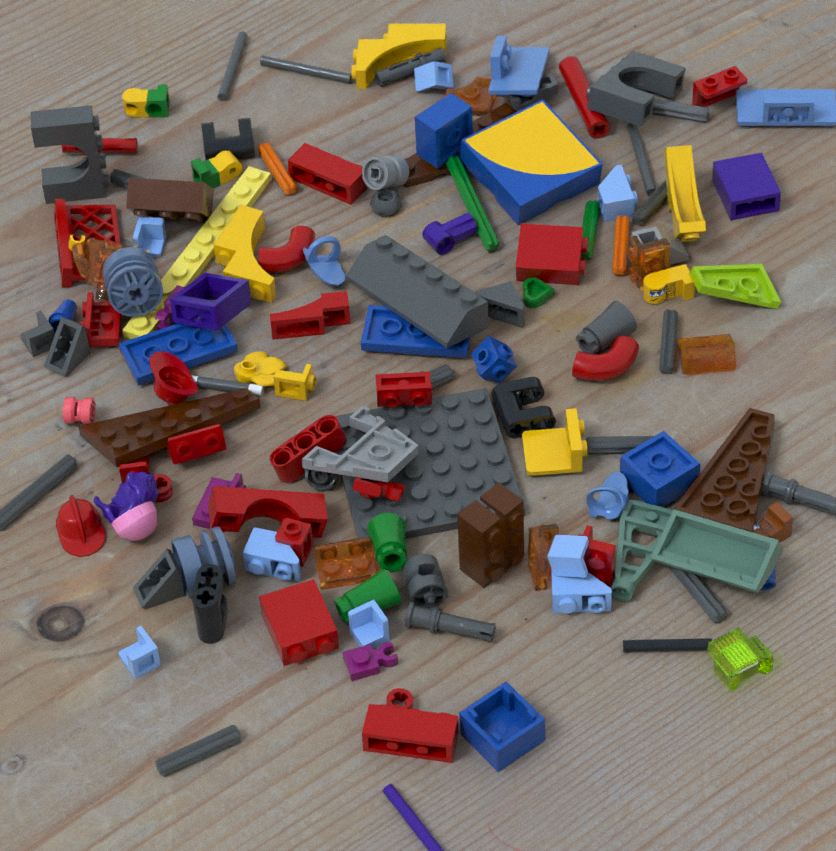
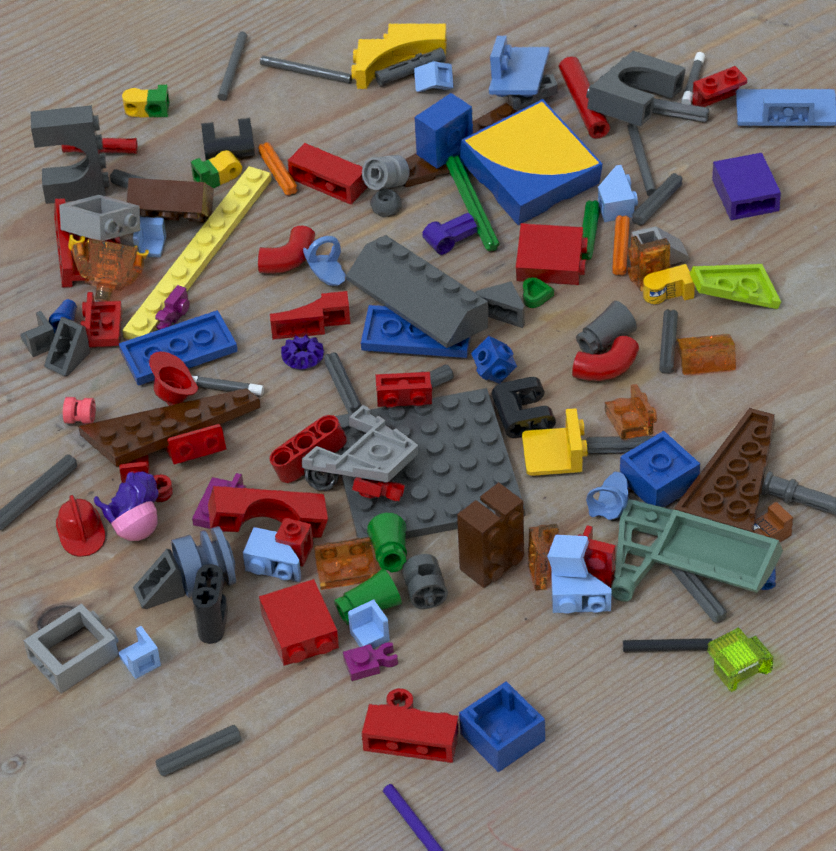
(82, 665): none -> light grey window
(99, 217): none -> light grey window
(132, 281): sand blue wheel -> none
(231, 298): dark purple window -> none
(236, 251): yellow arch -> none
(258, 369): yellow plate -> none
(293, 384): yellow bracket -> none
(303, 359): none -> dark purple gear
(342, 382): none -> dark grey axle
(436, 620): dark grey pin -> none
(476, 95): clear orange tile -> none
(632, 415): none -> clear orange bracket
(682, 194): yellow arch -> none
(694, 76): none -> bar

